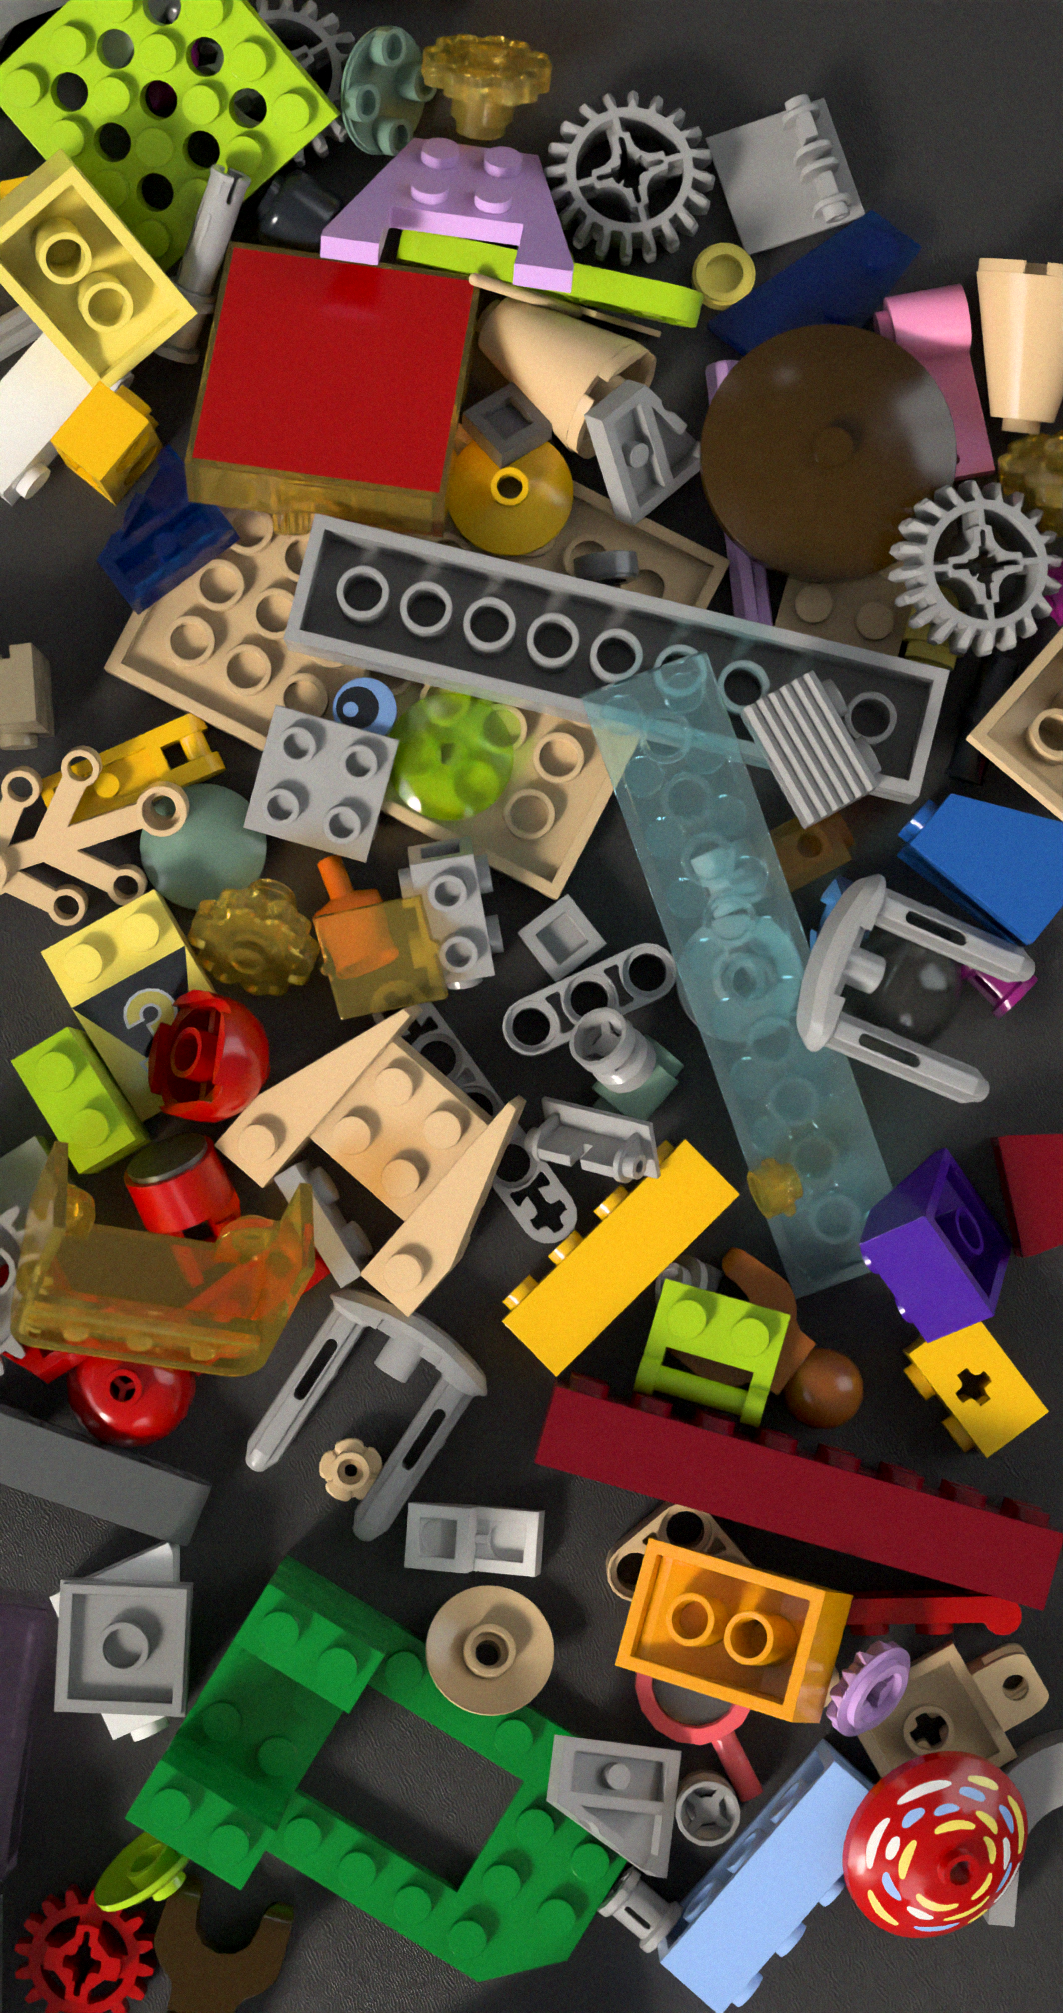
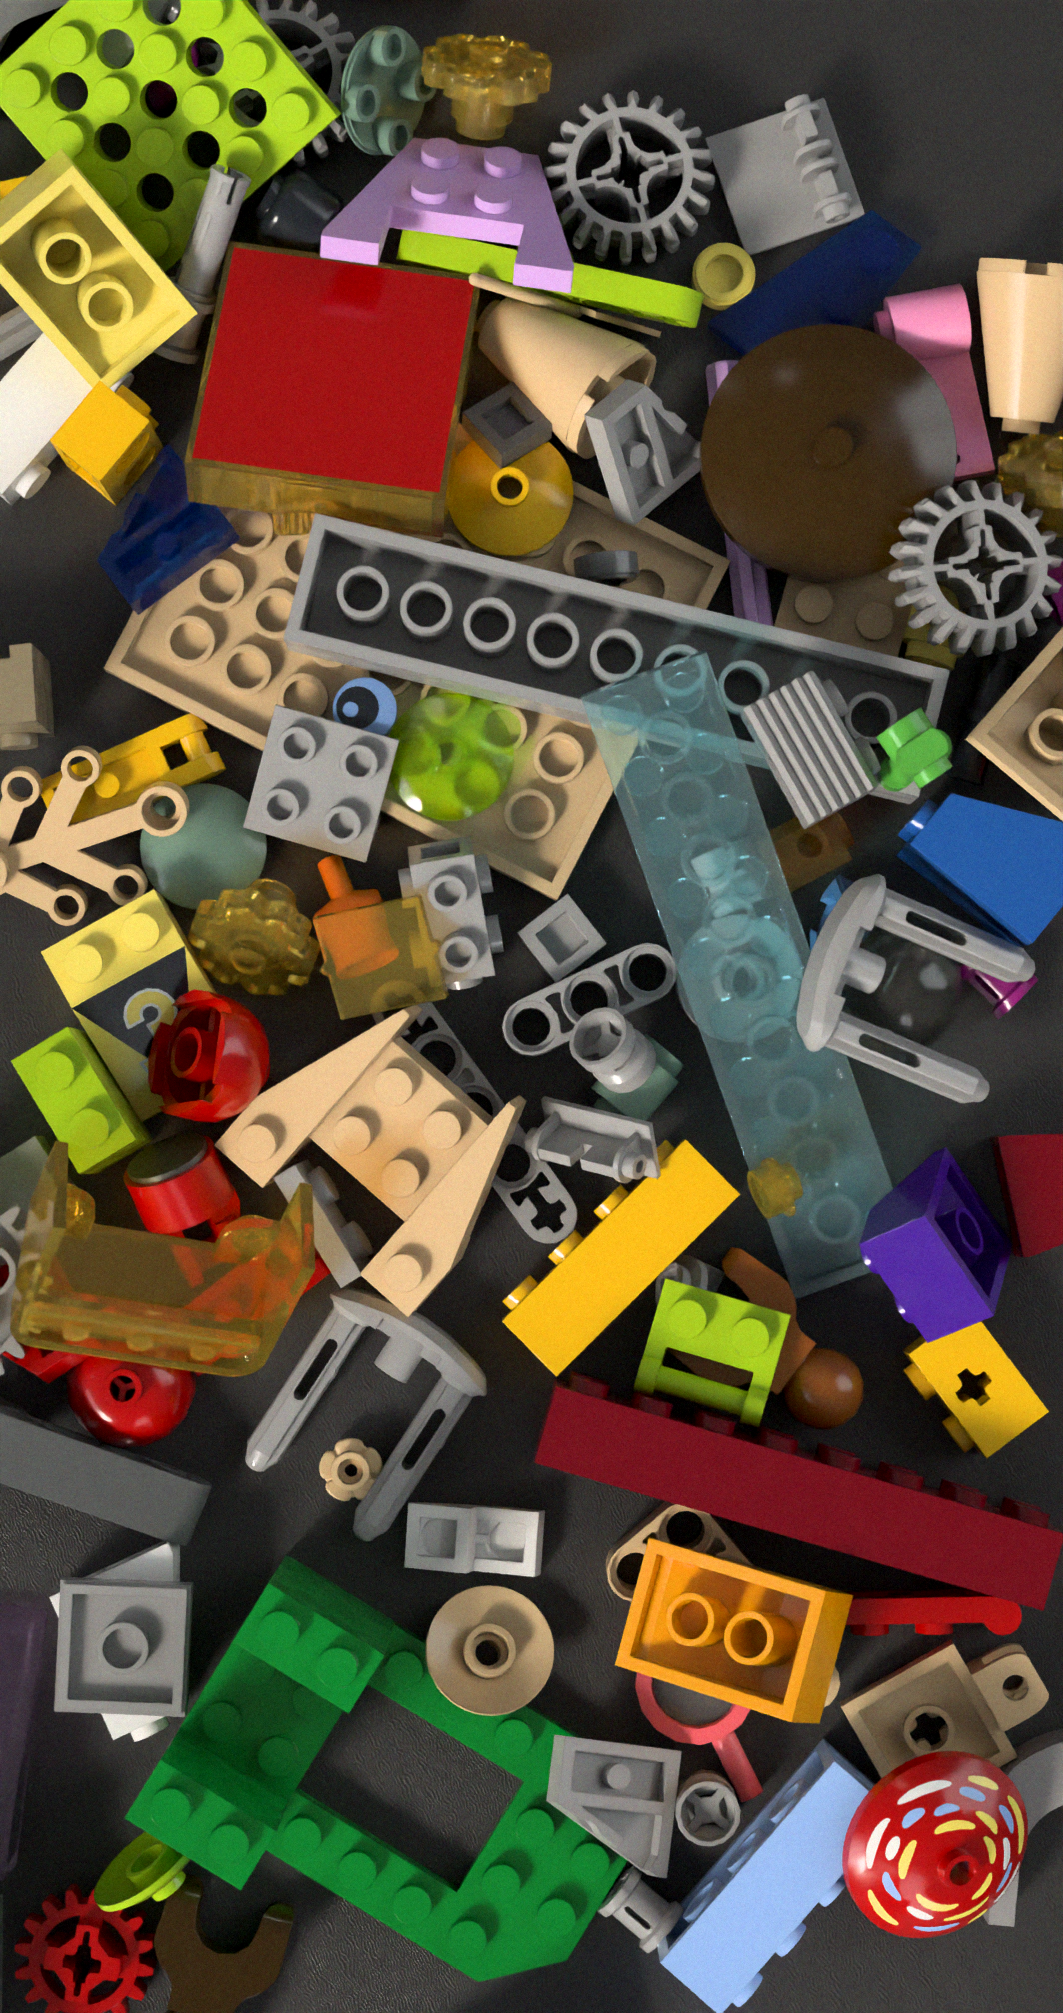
(869, 1688): lavender gear -> none
(914, 752): none -> bright green plate

